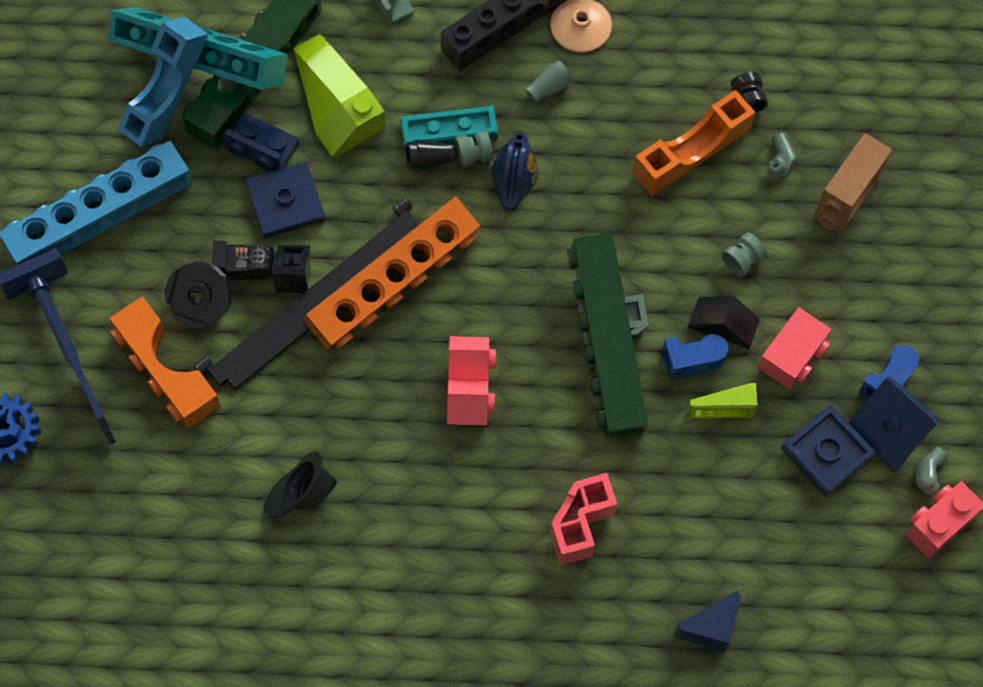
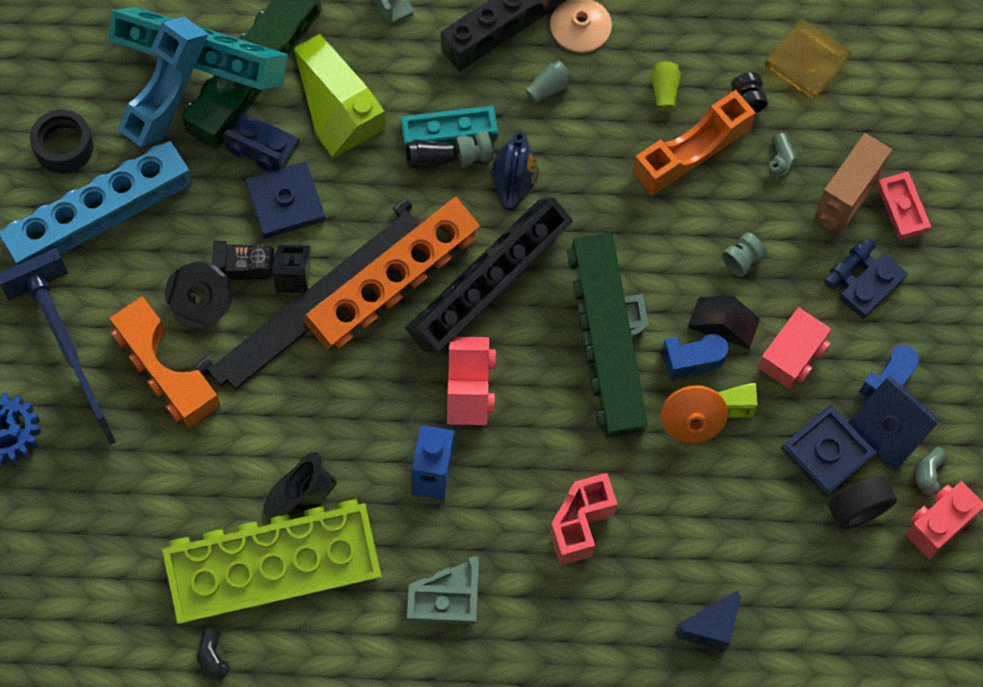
(59, 119): none -> black tyre
(208, 657): none -> black arm
(271, 561): none -> lime bracket
(432, 459): none -> blue torso
(446, 596): none -> sand green wing
(488, 275): none -> black brick
(665, 83): none -> lime cone
(692, 404): none -> orange dish
(807, 58): none -> clear yellow plate
(862, 502): none -> black tyre
(873, 285): none -> dark blue plate
(903, 205): none -> coral plate

